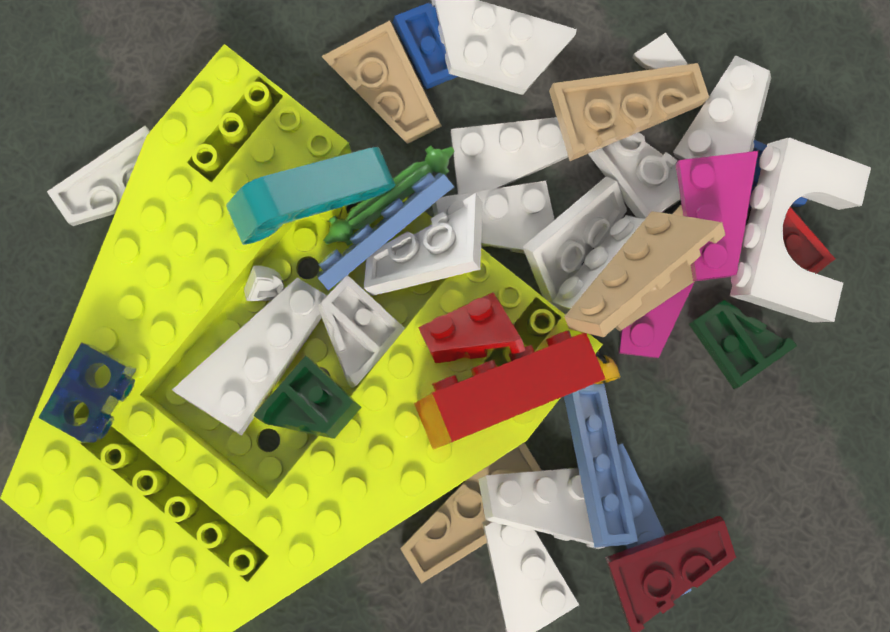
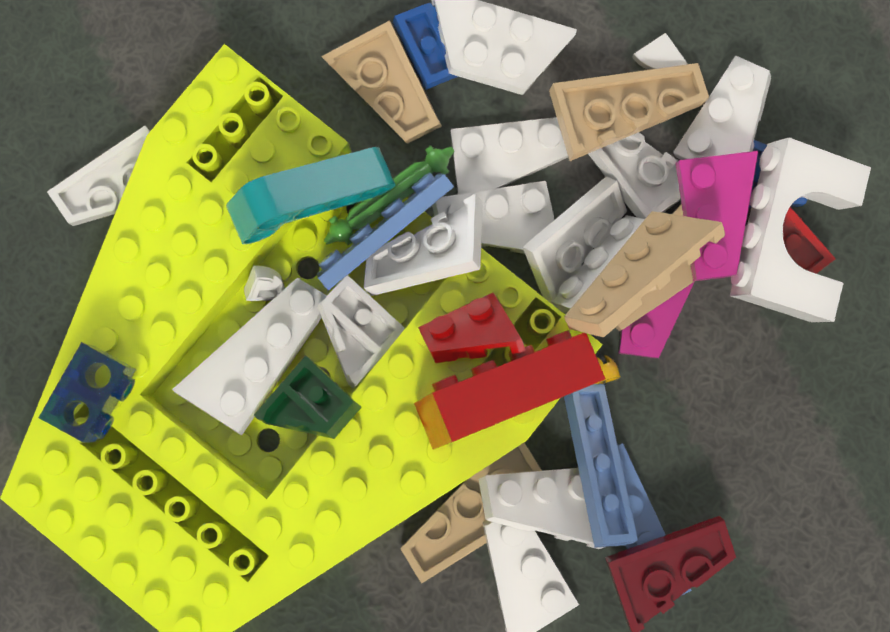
(738, 342): dark green wing -> none

